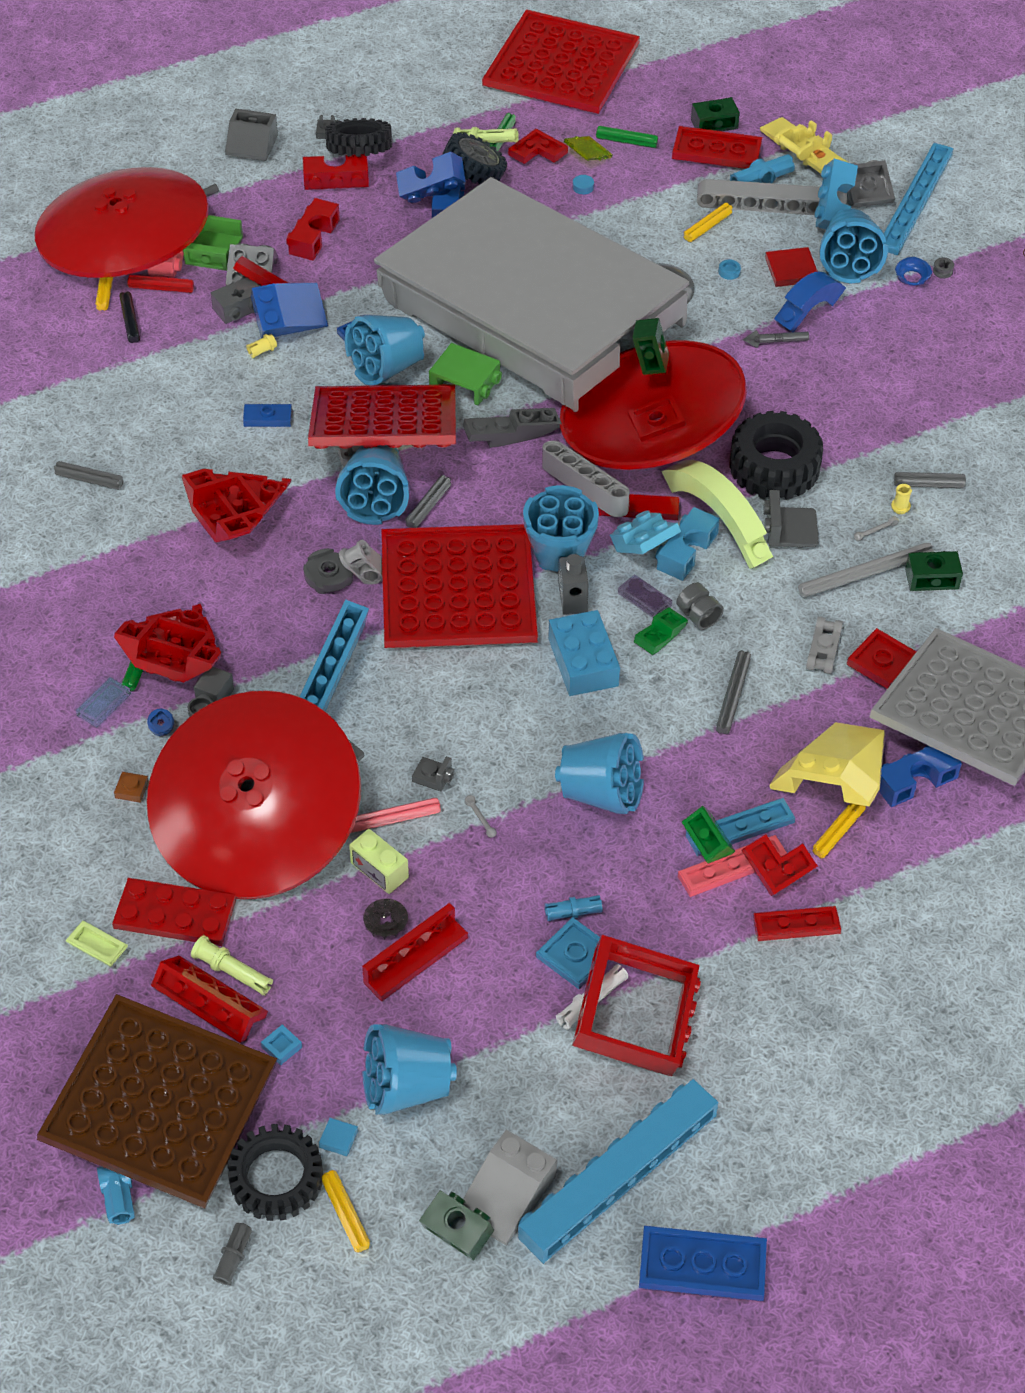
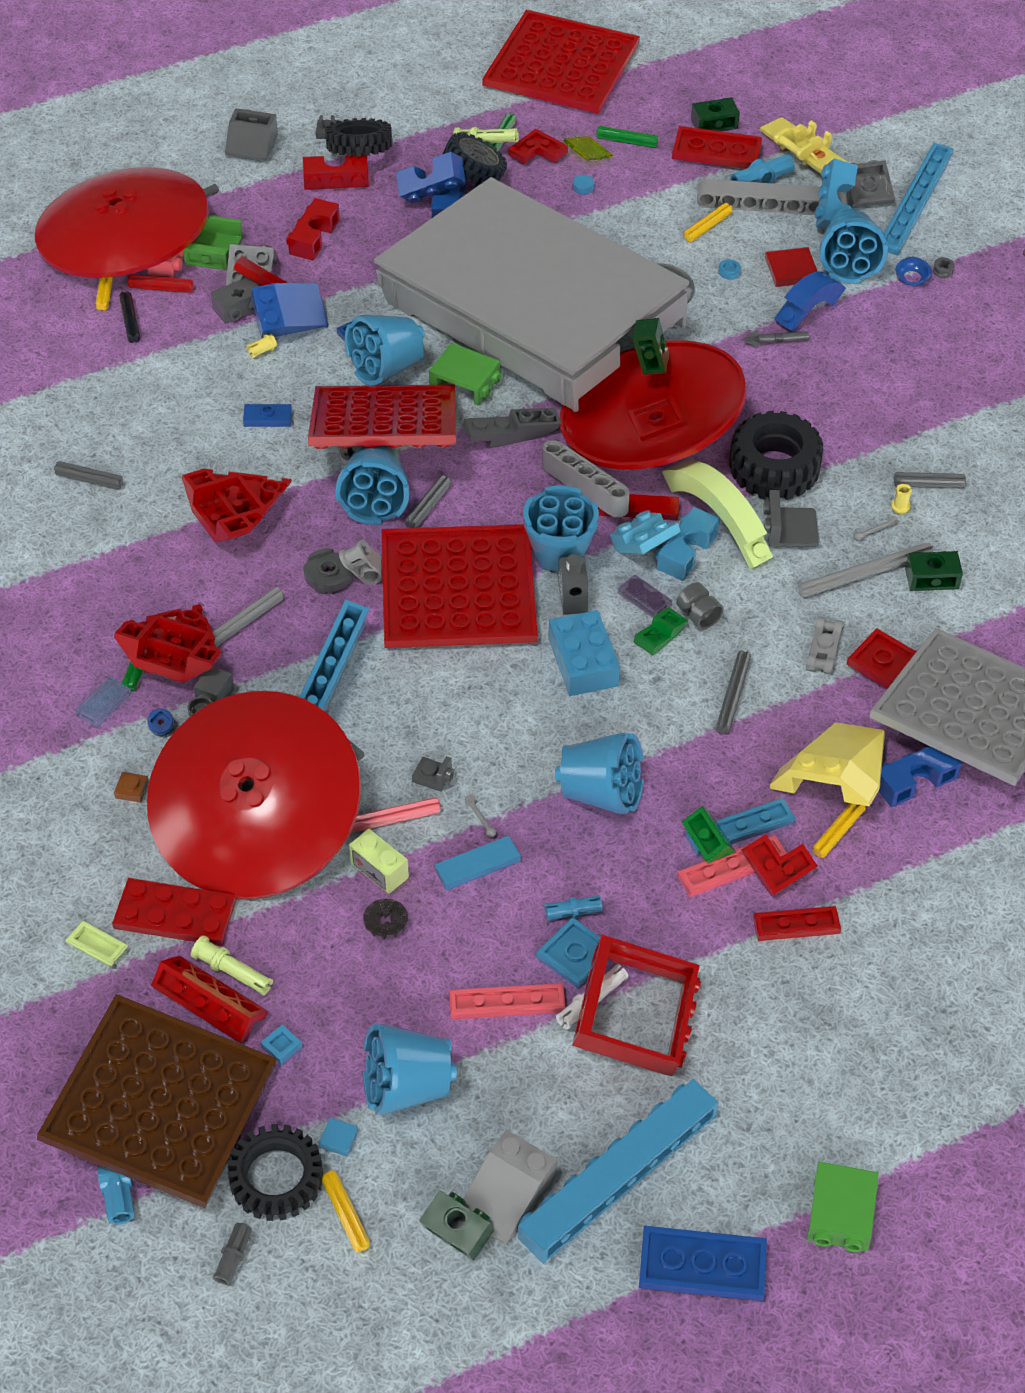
(247, 615): none -> light grey axle
(413, 953): red fence -> none
(477, 863): none -> dark azure tile
(506, 1001): none -> coral tile
(843, 1207): none -> bright green panel

